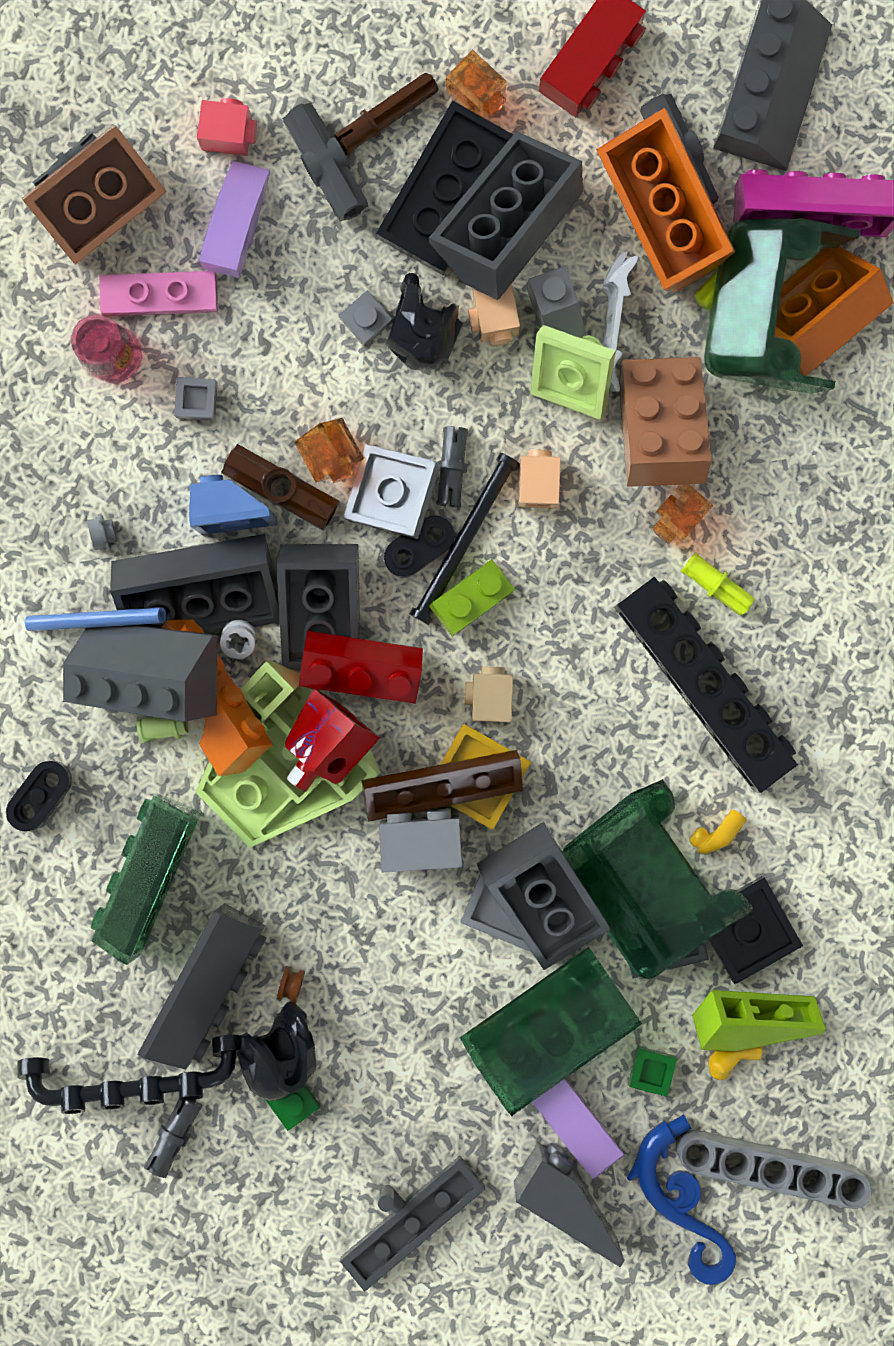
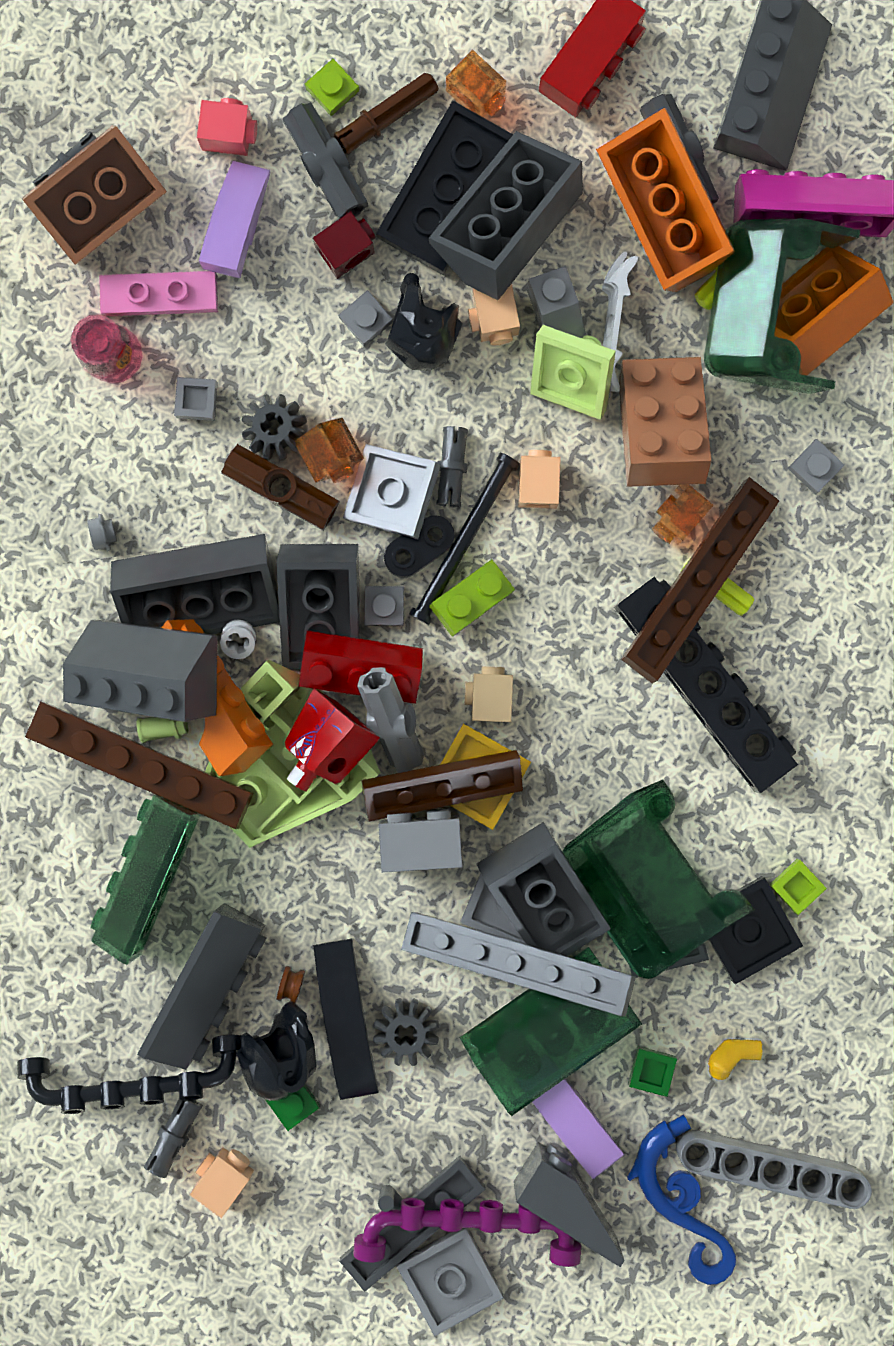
(39, 795): black plate -> none
(95, 619): medium blue piece -> none
(139, 765): none -> reddish brown plate
(221, 1180): none -> light nougat brick
(225, 507): medium blue slope -> none
(261, 422): none -> dark grey gear
(332, 87): none -> lime plate
(345, 244): none -> dark red brick
(345, 1019): none -> black slope
(384, 606): none -> light grey plate
(391, 719): none -> light grey piece
(406, 1045): none -> dark grey gear
(450, 1280): none -> light grey plate
(452, 1218): none -> magenta bar
(519, 963): none -> plate
(700, 580): none -> reddish brown plate
(721, 837): yellow arm -> none
(755, 1019): lime slope -> none
(797, 886): none -> lime plate
(816, 466): none -> light grey plate

